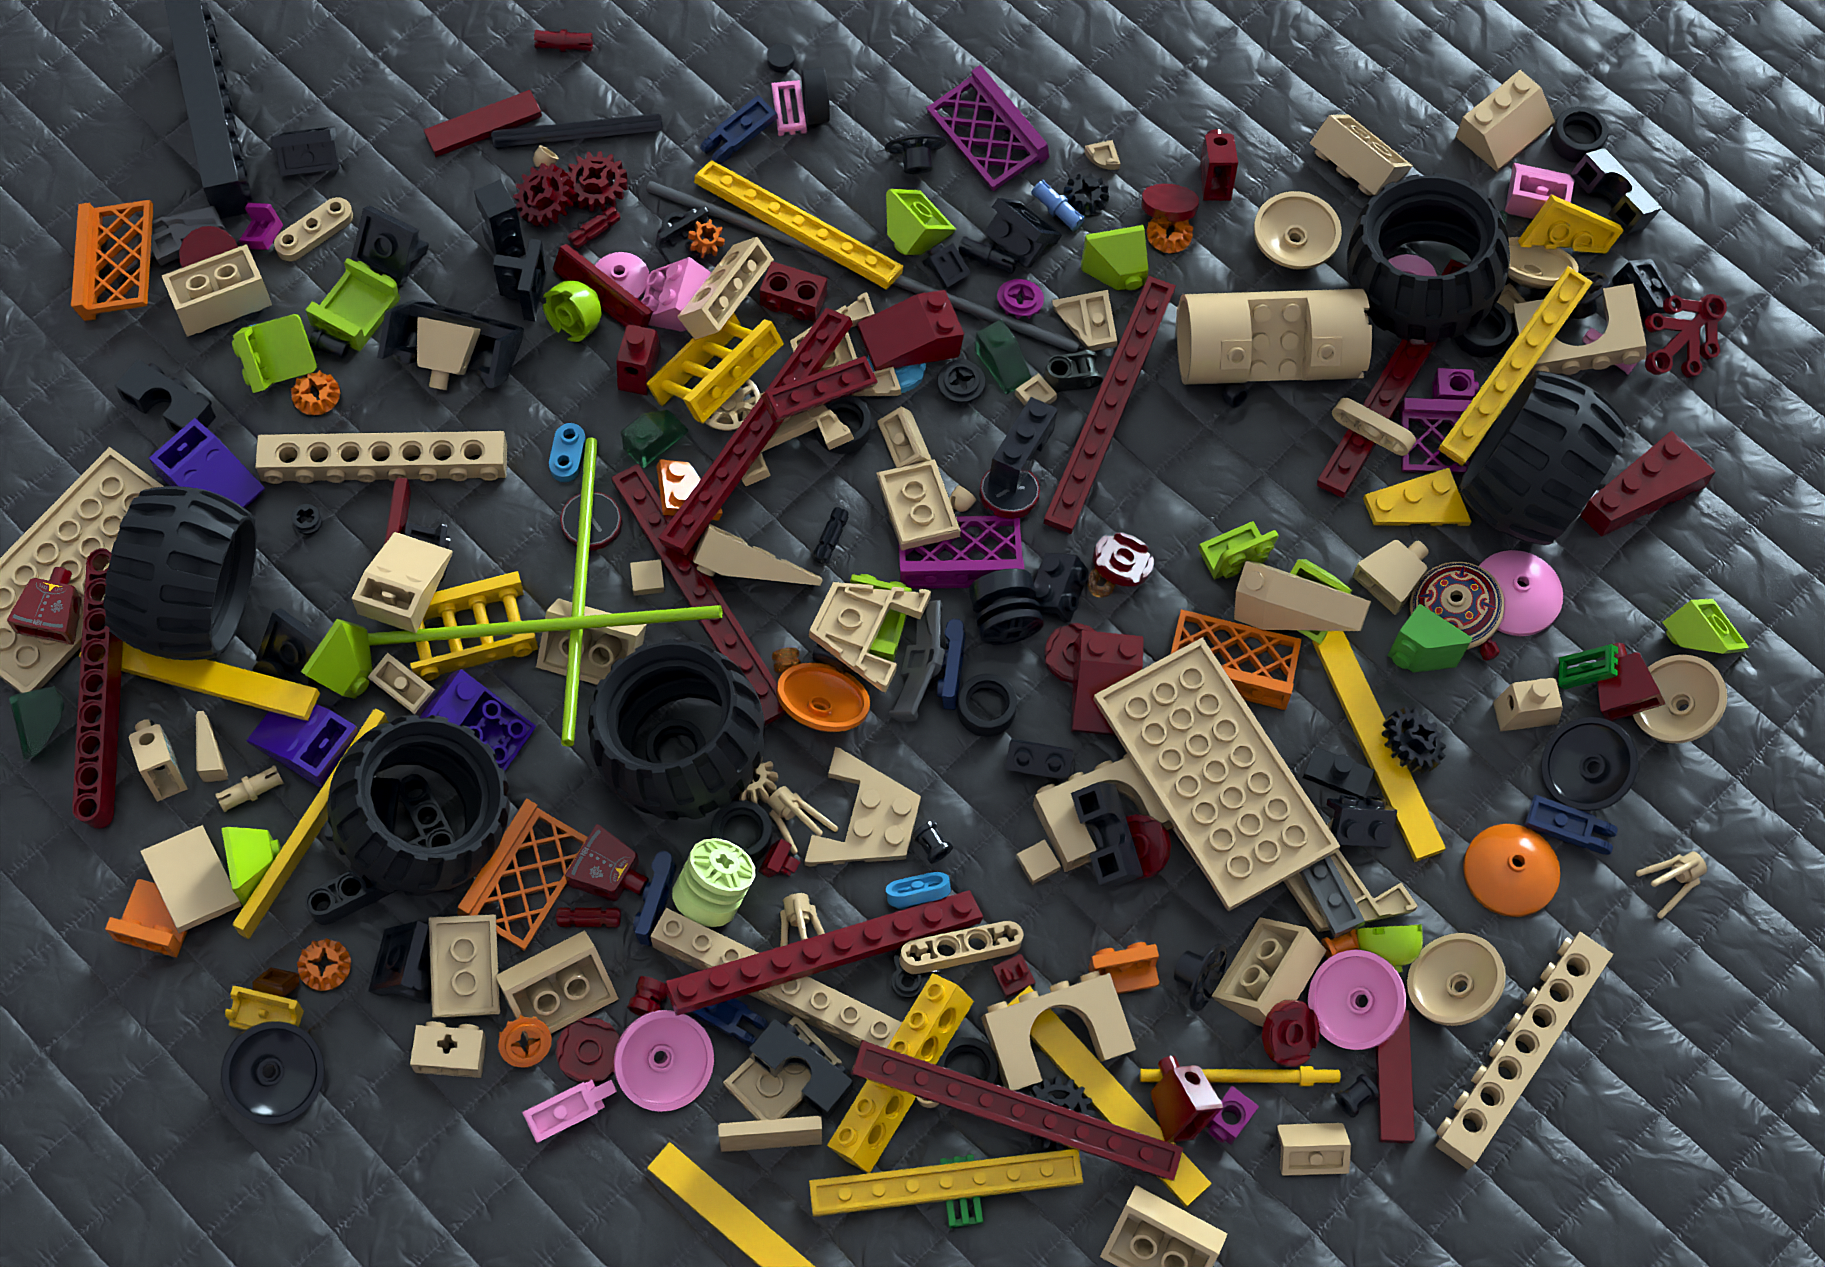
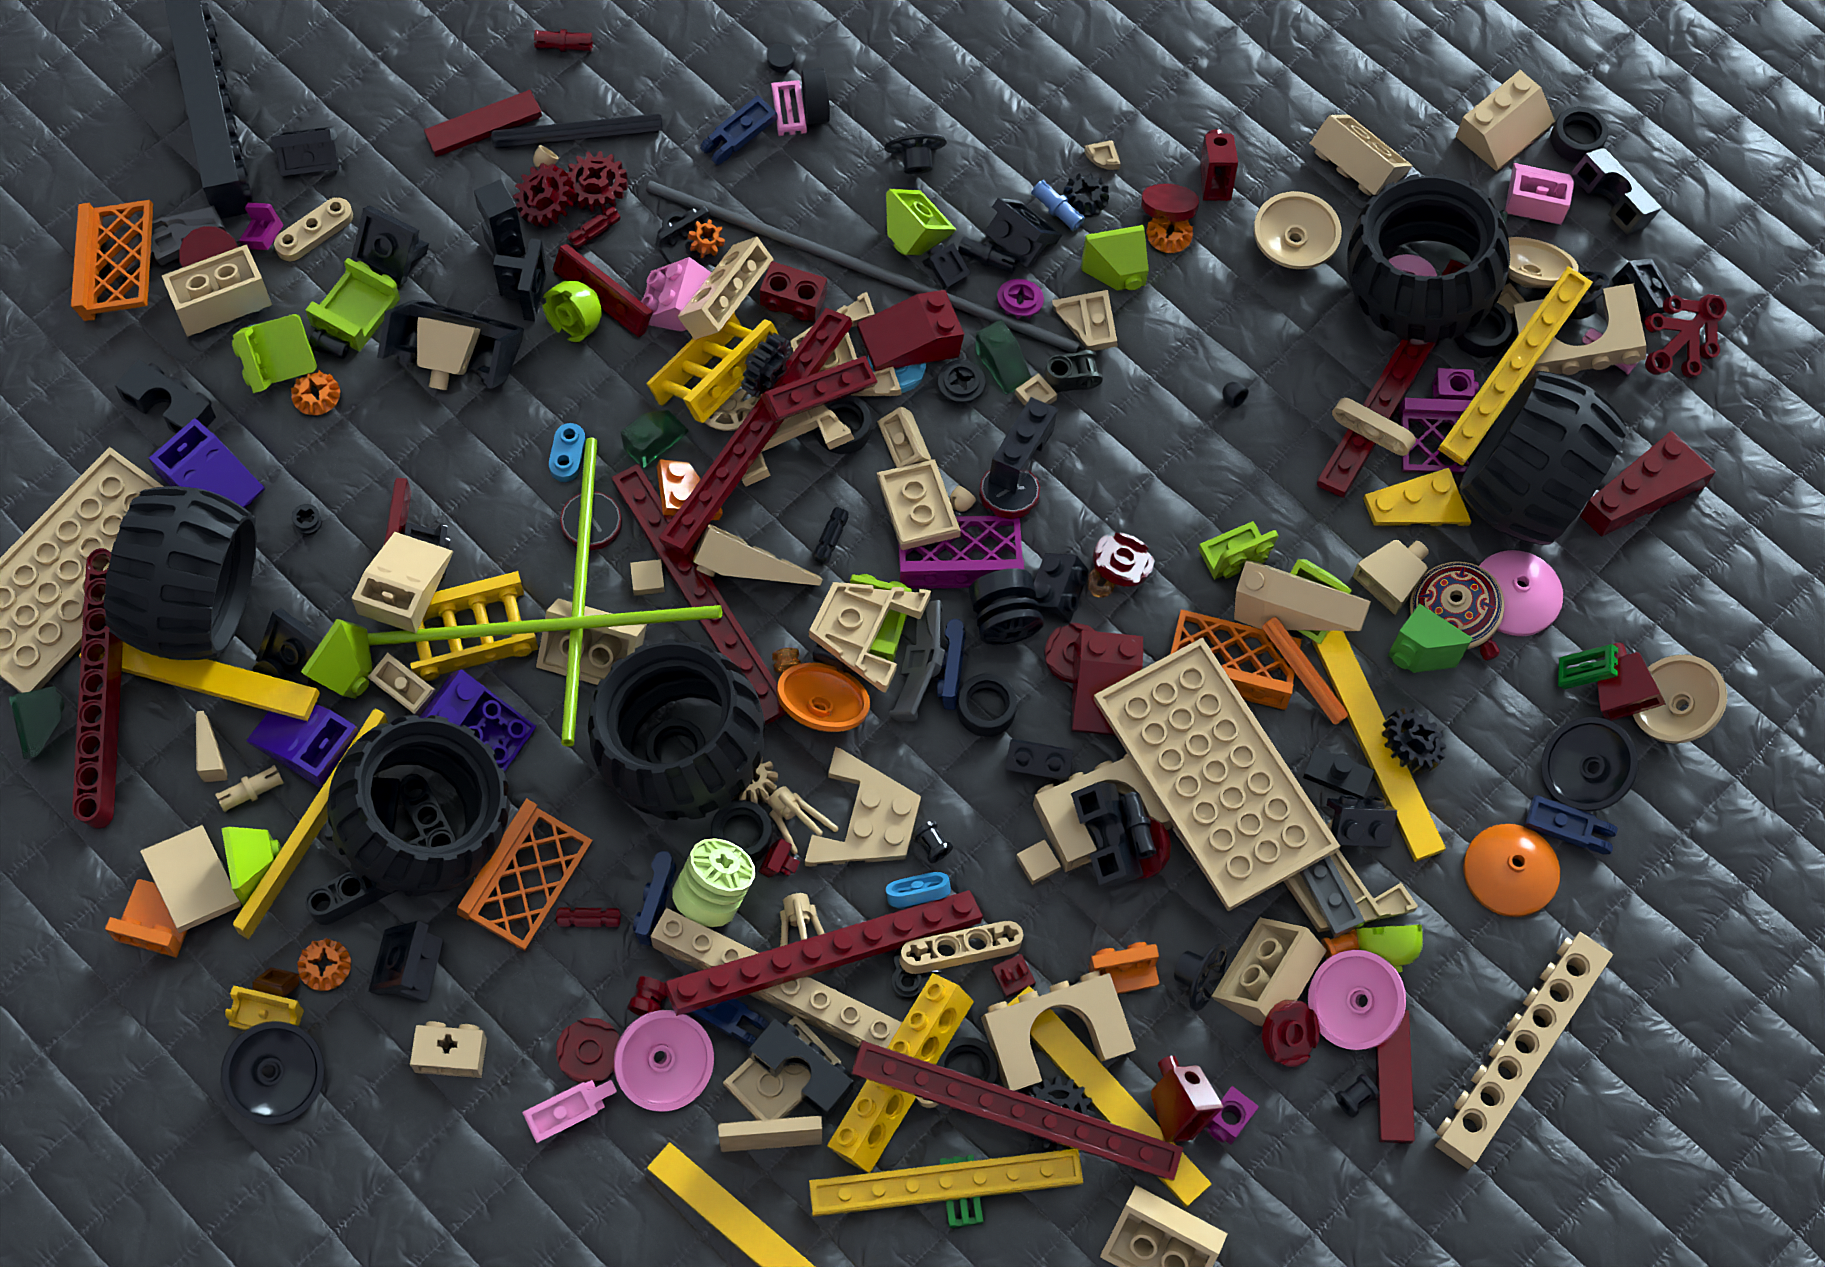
(48, 608): dark red torso -> none
(152, 751): tan torso -> none
(369, 447): tan brick -> none
(463, 966): tan tile -> none
(536, 1048): orange gear -> none
(559, 984): tan slope -> none
(605, 867): dark red torso -> none
(635, 271): bright pink dish -> none
(641, 351): dark red torso -> none
(766, 365): none -> black gear
(799, 224): yellow tile -> none
(1011, 120): magenta fence -> none
(1109, 405): dark red plate -> none
(1138, 825): none -> black pin
(1273, 336): tan cylinder -> none
(1303, 1075): yellow bar -> none
(1305, 670): none -> orange axle
(1314, 1149): tan panel -> none
(1445, 968): tan dish -> none
(1534, 704): tan torso -> none
(1570, 226): yellow wing -> none
(1684, 869): tan plant -> none
(1704, 627): lime slope -> none

